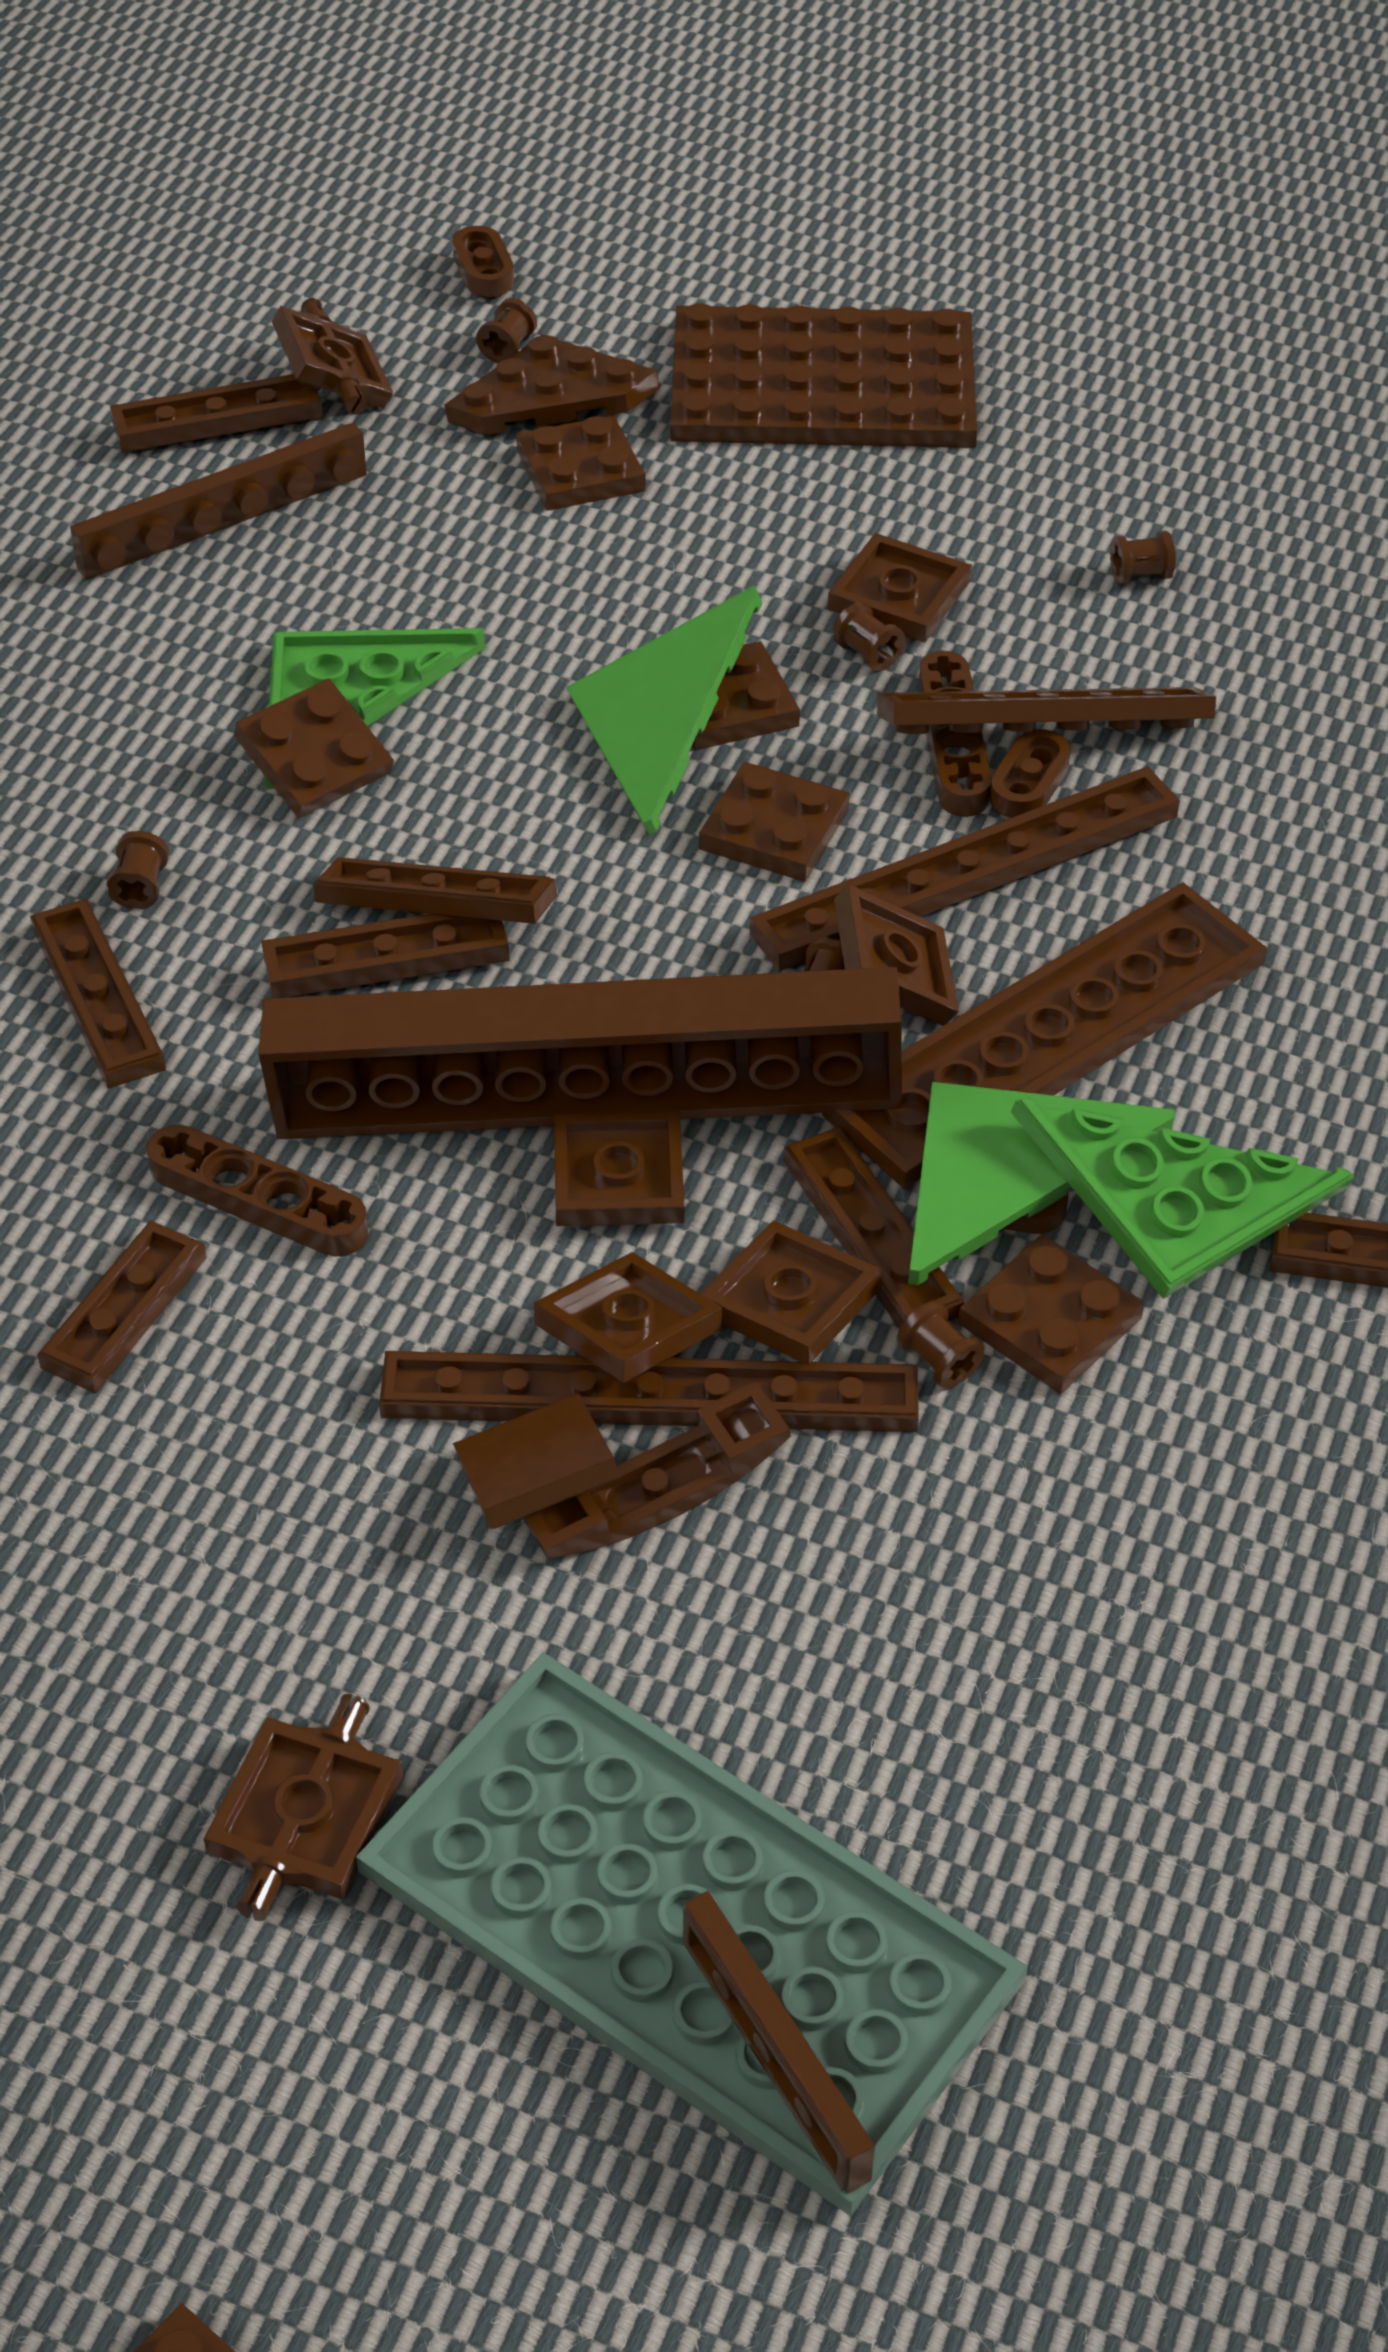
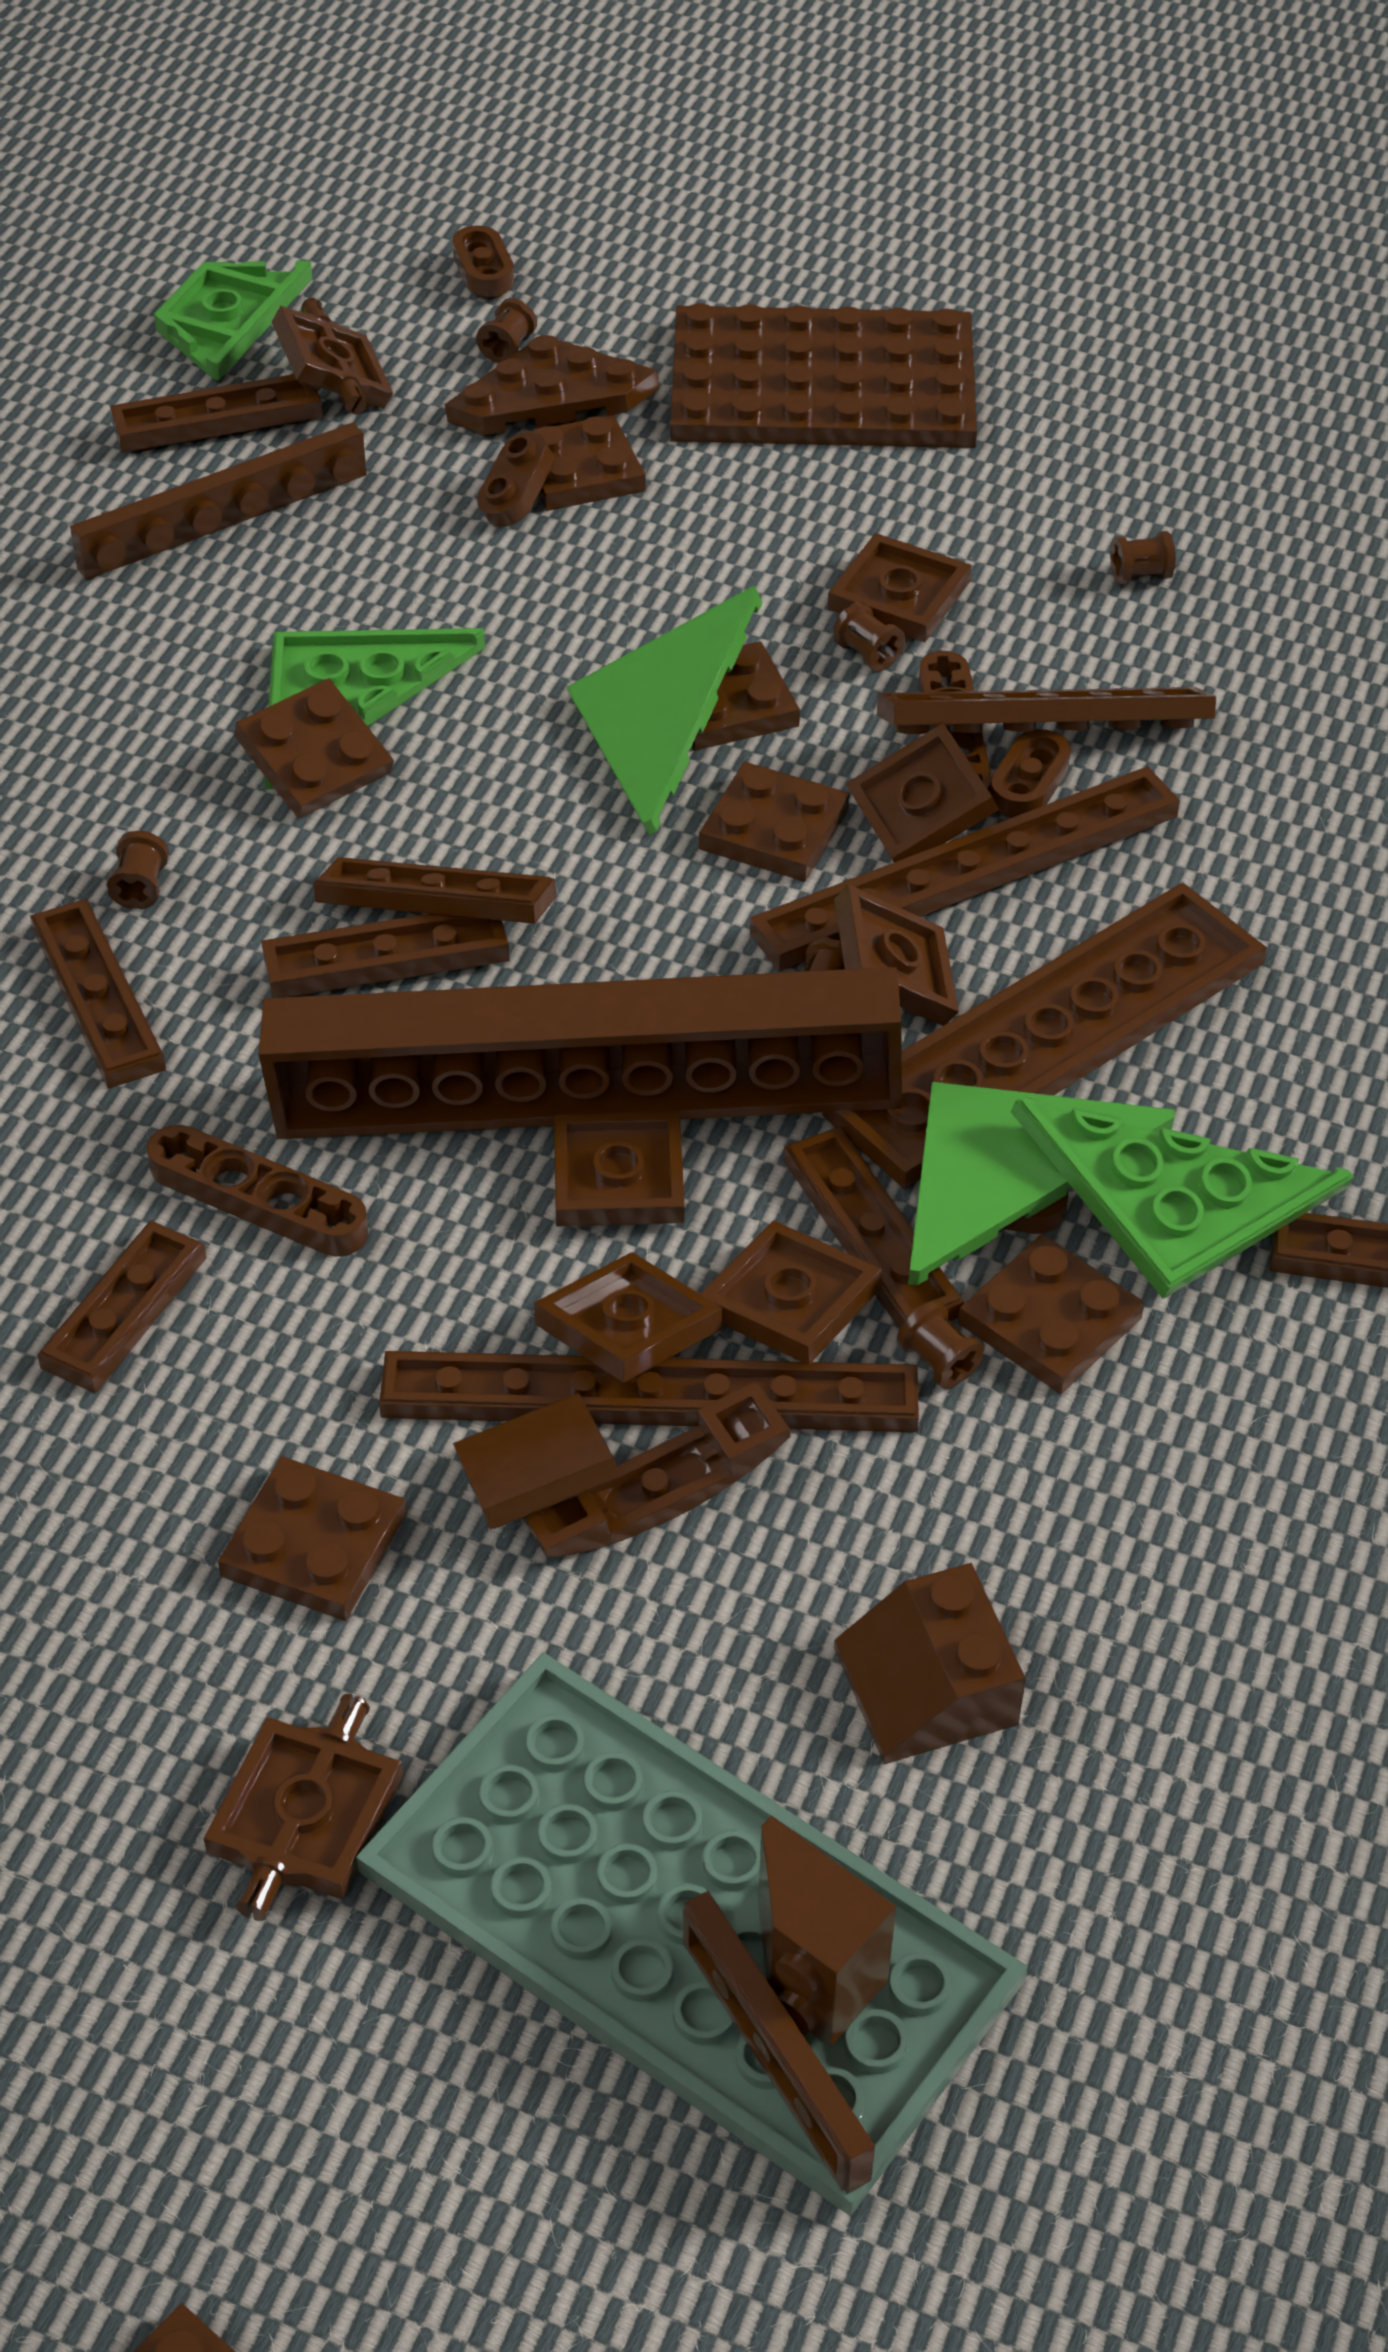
(226, 310): none -> bright green wing
(312, 1538): none -> reddish brown plate
(515, 479): none -> reddish brown plate
(820, 1933): none -> reddish brown slope
(922, 795): none -> reddish brown plate
(932, 1665): none -> reddish brown slope

